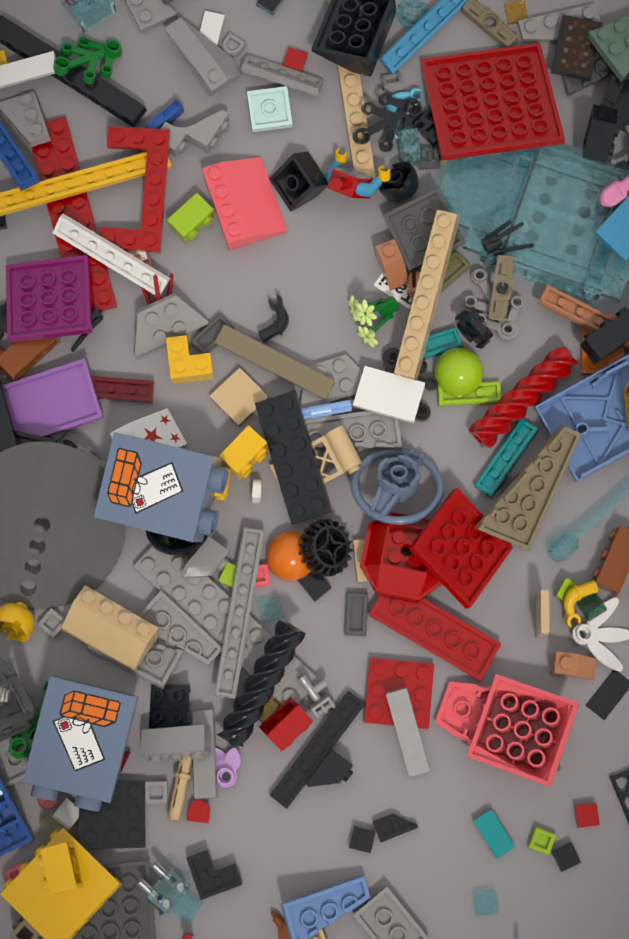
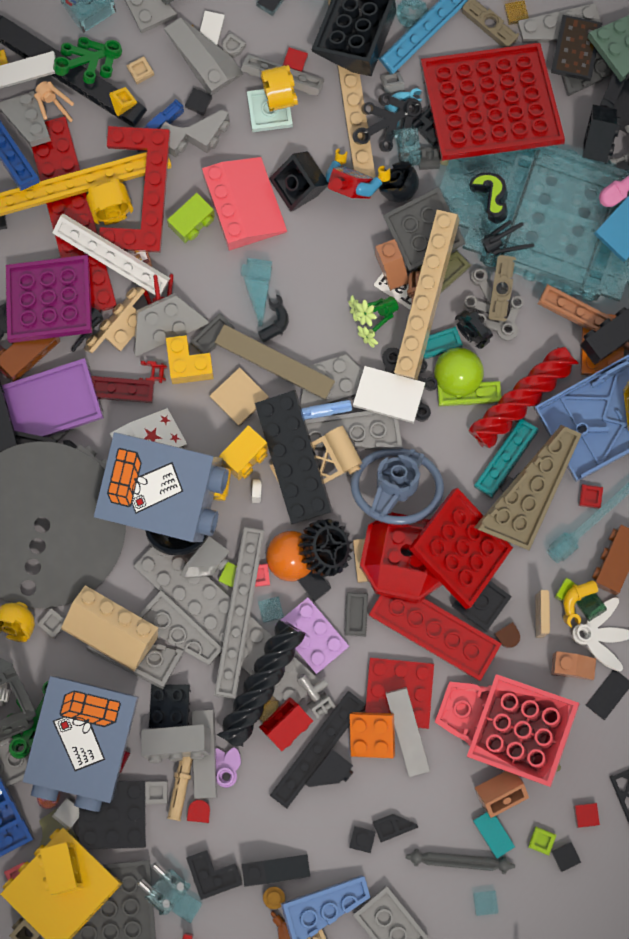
(46, 92): none -> light nougat plant
(109, 202): none -> yellow brick
(120, 326): none -> tan bracket
(122, 100): none -> yellow slope
(140, 70): none -> tan tile
(154, 365): none -> red piece
(198, 101): none -> black tile
(257, 281): none -> clear light blue slope
(273, 897): none -> pearl gold plate
(275, 870): none -> black slope
(278, 87): none -> yellow brick
(321, 640): none -> lavender plate
(372, 735): none -> orange plate
(460, 861): none -> dark grey wheel
(486, 607): none -> black plate
(498, 193): none -> black animal
(501, 793): none -> nougat brick
(508, 636): none -> reddish brown tile
(590, 496): none -> red tile

